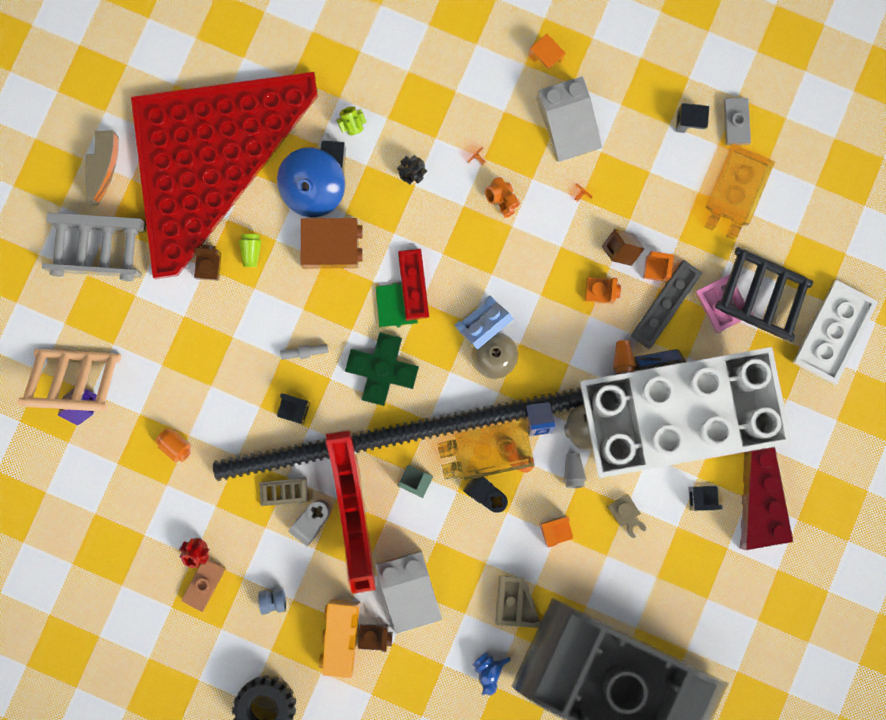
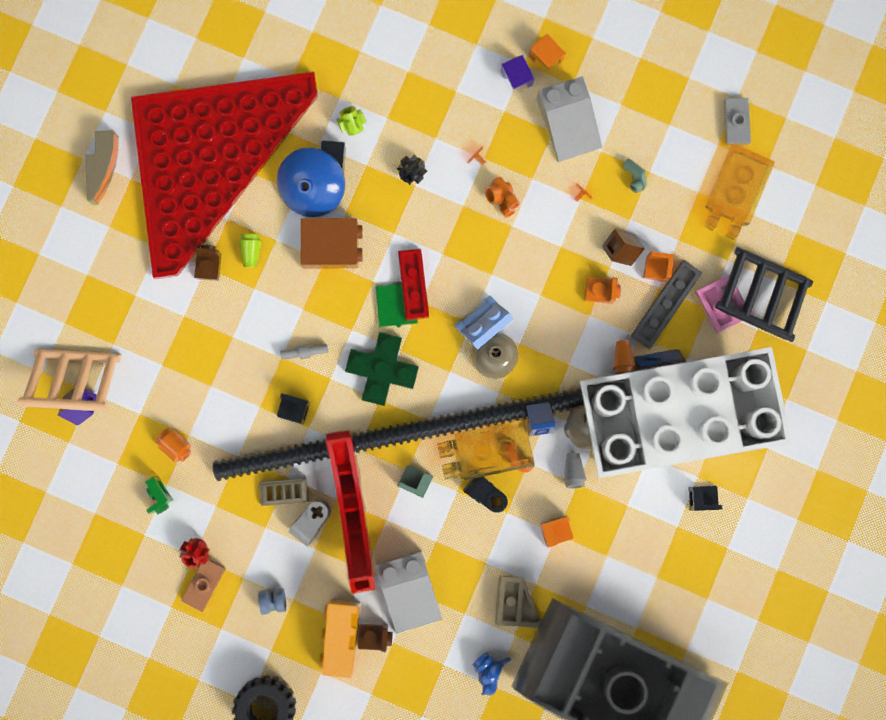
(84, 225): light grey fence -> none
(158, 491): none -> green bracket
(517, 72): none -> dark purple panel
(625, 512): dark tan plate -> none
(638, 173): none -> sand green arm
(692, 116): black panel -> none
(764, 504): dark red wedge -> none
(835, 332): white plate -> none

